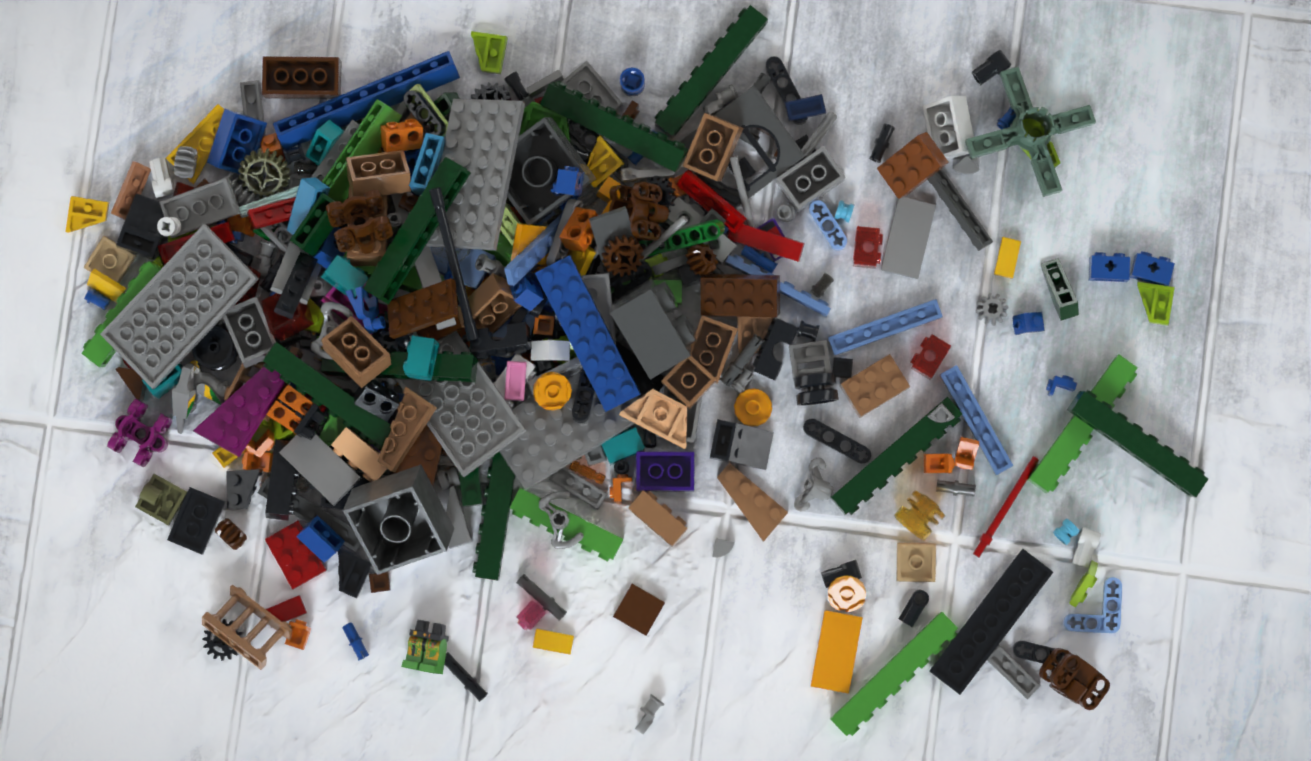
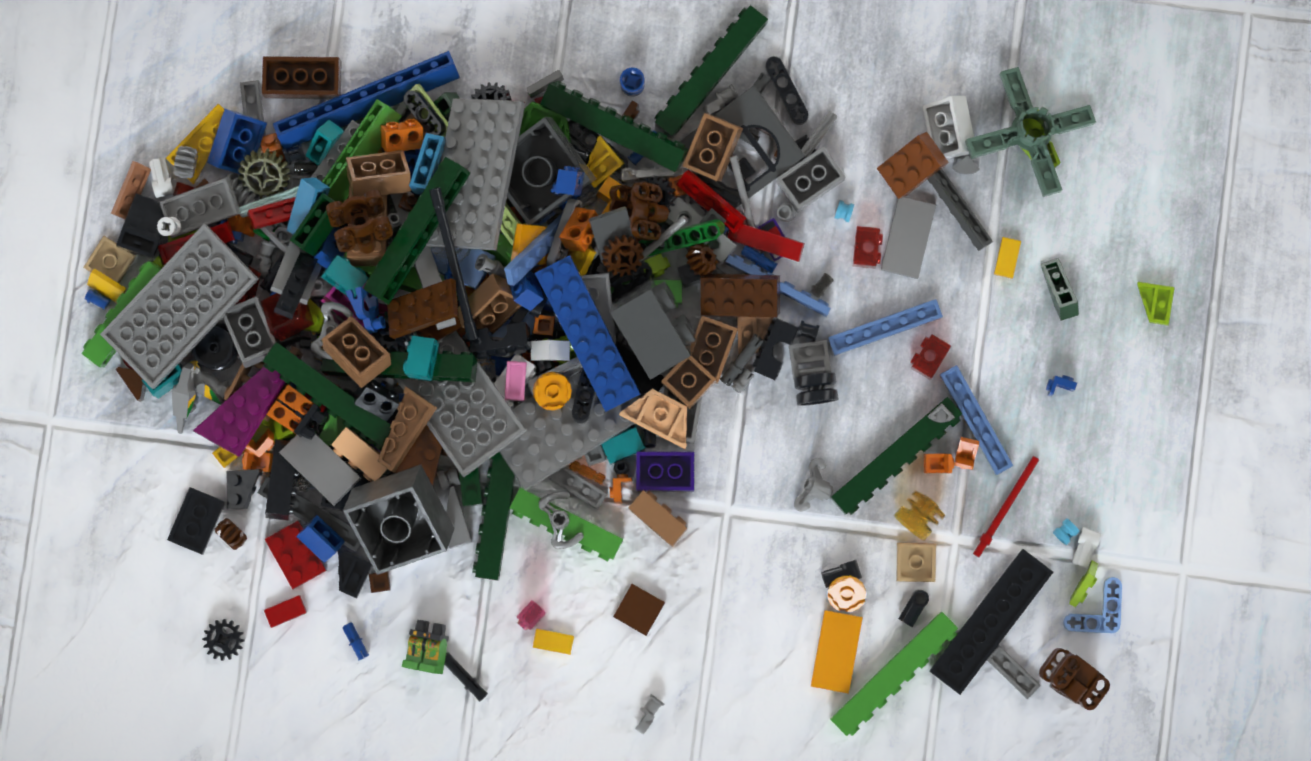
(85, 213): yellow wing -> none
(119, 439): magenta piece -> none
(161, 499): olive plate -> none
(243, 645): medium nougat fence -> none
(300, 634): orange bracket -> none
(490, 51): lime wing -> none
(514, 81): black pin -> none
(538, 594): dark grey pin -> none
(592, 86): light grey tile -> none
(670, 265): dark grey beam -> none
(722, 547): light grey tile -> none
(741, 444): slope -> none
(753, 407): light orange tile -> none
(755, 504): medium nougat wing -> none
(805, 107): dark blue tile -> none
(816, 216): light blue beam -> none
(838, 438): black beam -> none
(842, 367): black tile -> none
(874, 386): medium nougat brick -> none
(882, 143): black pin -> none
(955, 488): dark grey pin -> none
(994, 65): black piece -> none
(998, 311): light grey gear -> none
(1006, 120): blue pin -> none
(1027, 645): black beam -> none
(1028, 323): blue bracket -> none
(1076, 431): bright green brick -> none
(1099, 272): blue brick -> none
(1138, 444): dark green brick -> none
(1141, 271): blue brick -> none

